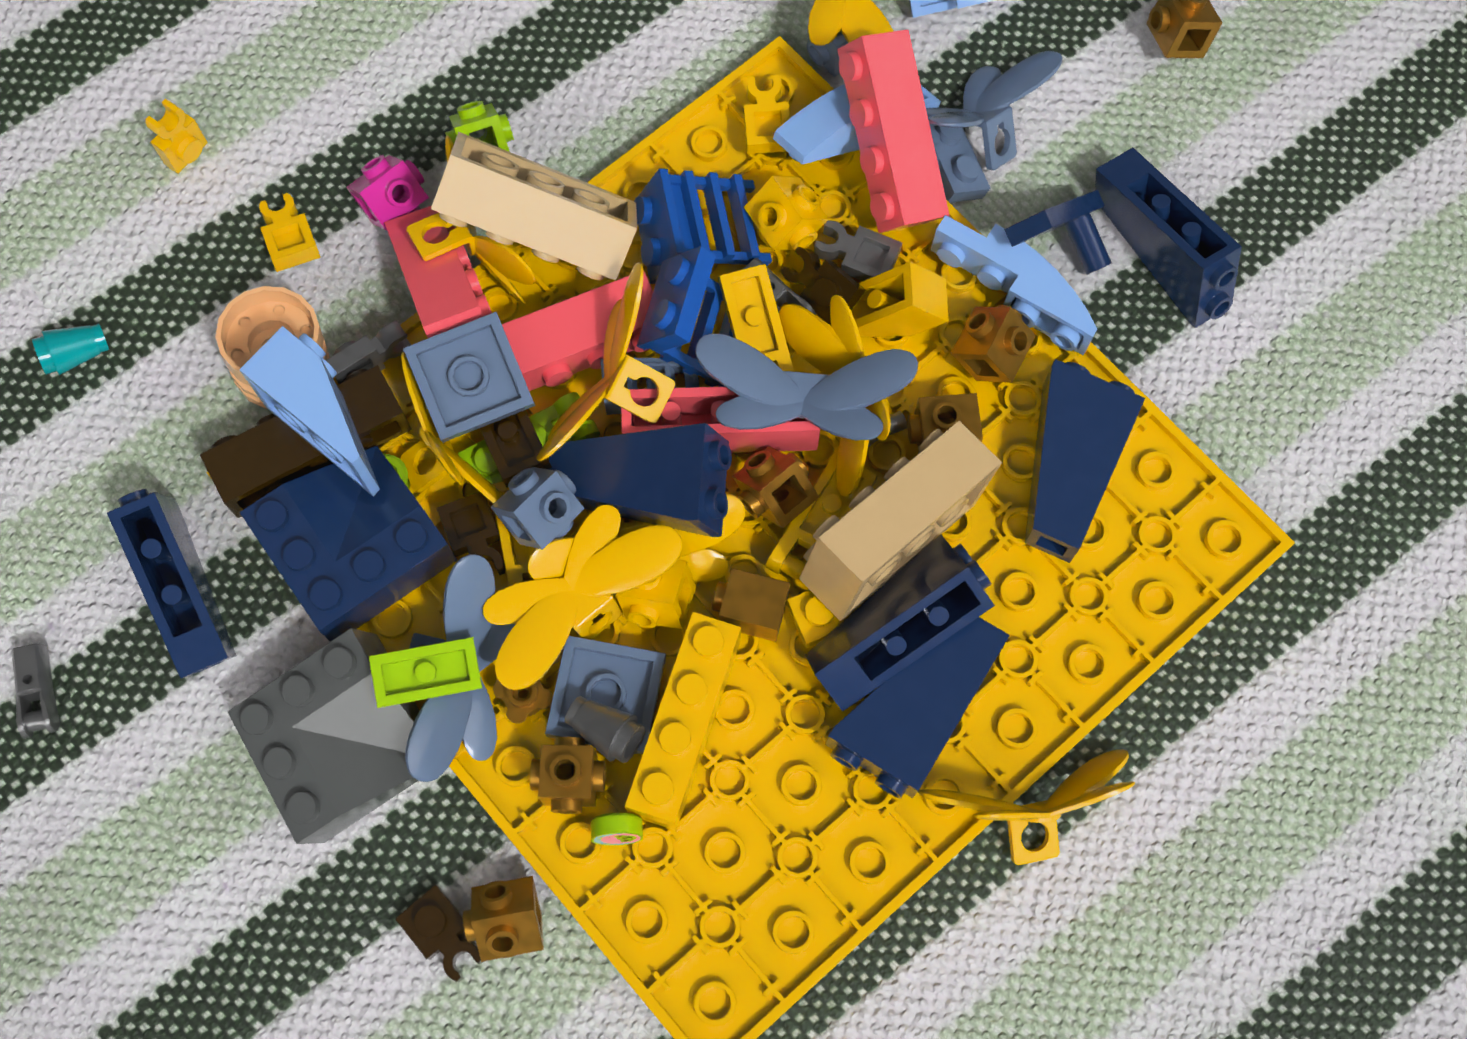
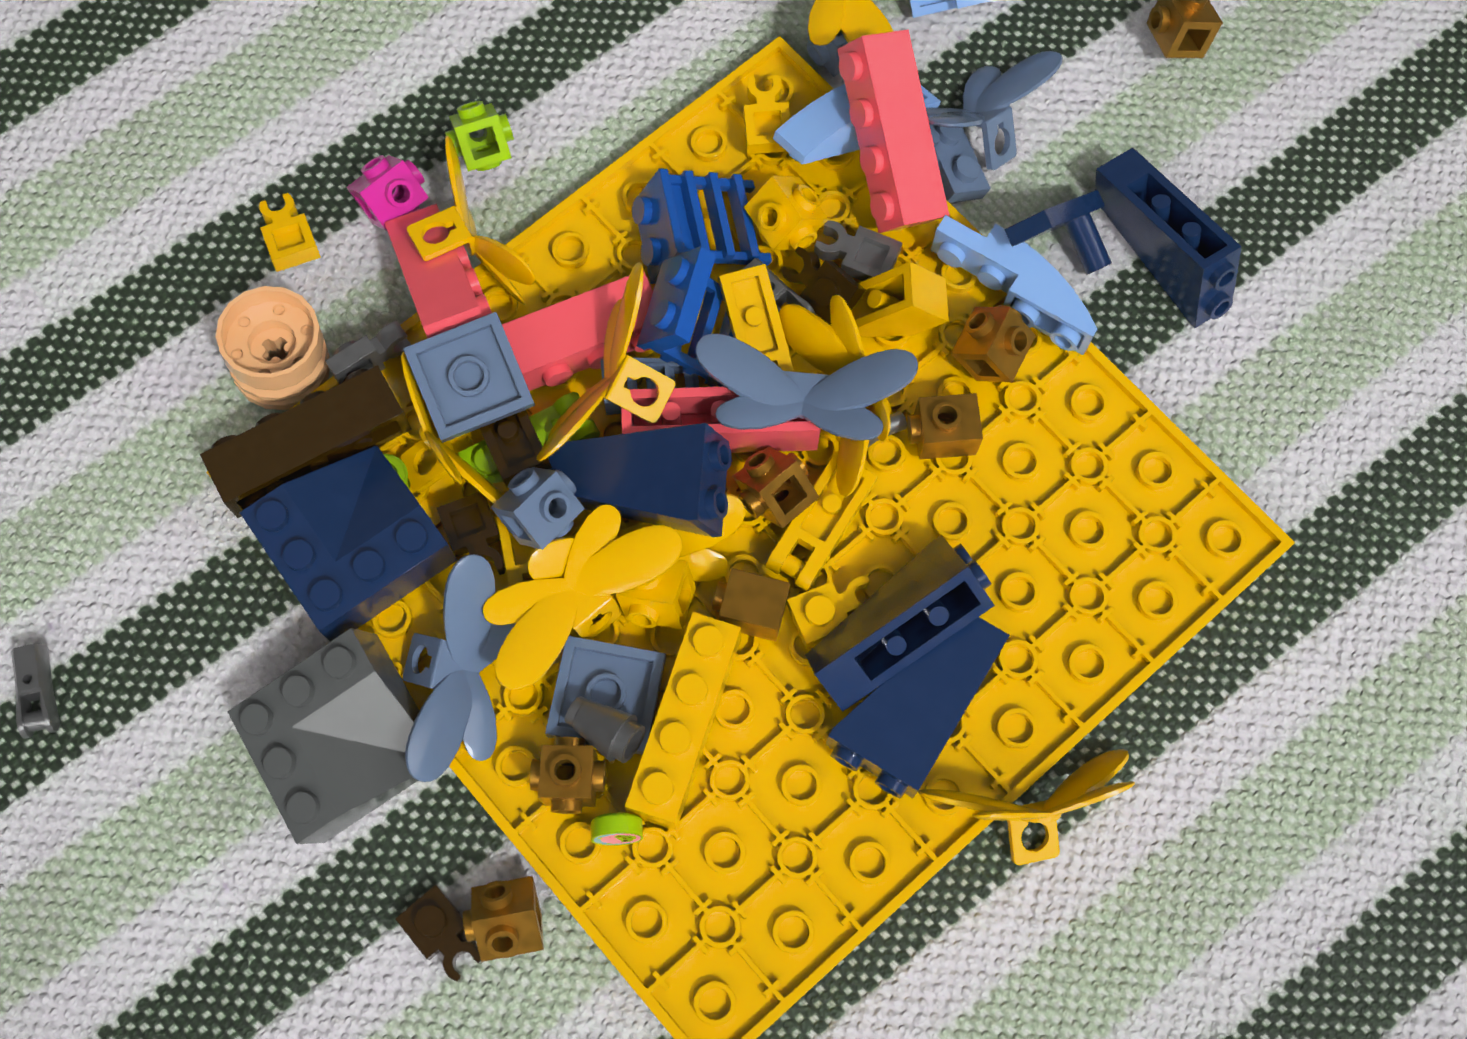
(69, 347): teal cone -> none
(172, 580): dark blue slope -> none
(177, 137): yellow plate -> none
(301, 392): light blue slope -> none
(425, 672): lime plate -> none
(520, 708): pearl gold plate -> none
(536, 208): tan brick -> none
(897, 518): tan brick -> none
(1076, 451): dark blue slope -> none

